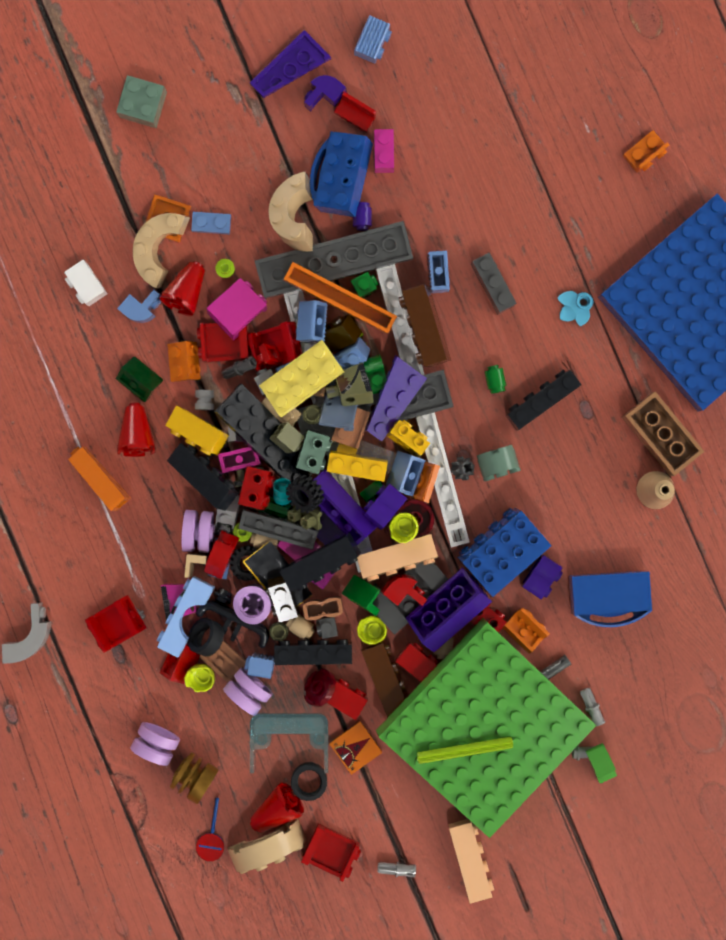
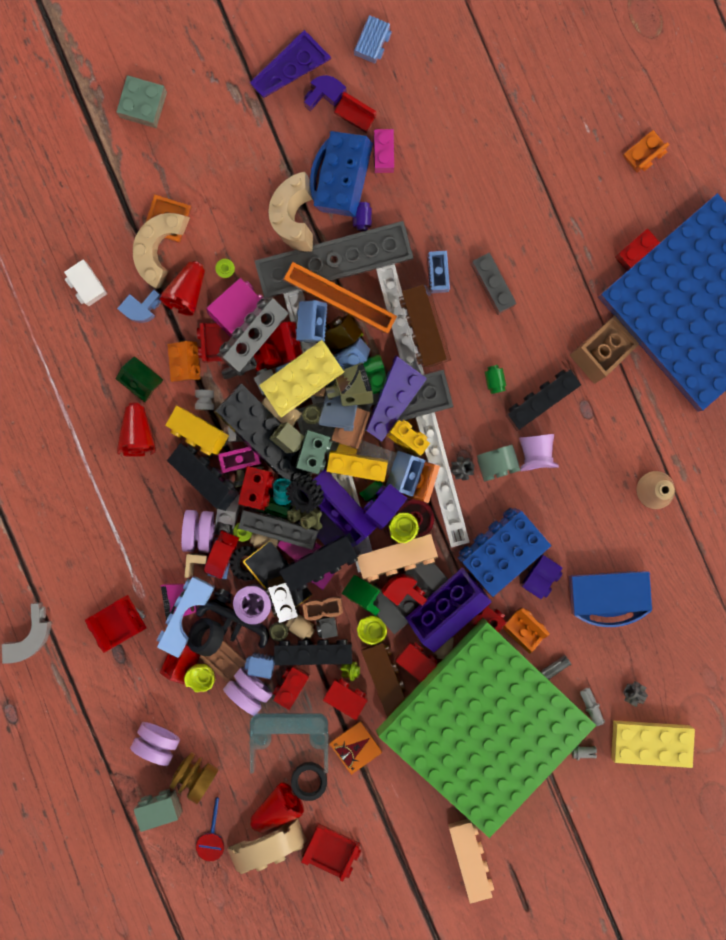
(99, 479): orange slope -> none
(157, 810): none -> sand green brick
(211, 223): medium blue plate -> none
(250, 345): none -> dark grey brick
(291, 687): none -> red brick
(319, 687): dark red tile -> none
(350, 670): none -> lime plate
(364, 285): green brick -> none
(396, 869): light grey axle -> none
(464, 750): lime axle -> none
(538, 452): none -> lavender hat
(573, 309): medium azure plate -> none
(601, 763): bright green slope -> none
(604, 350): none -> medium nougat slope
(635, 693): none -> dark grey gear
(637, 249): none -> red brick
(653, 744): none -> light yellow brick
(662, 434): medium nougat brick -> none

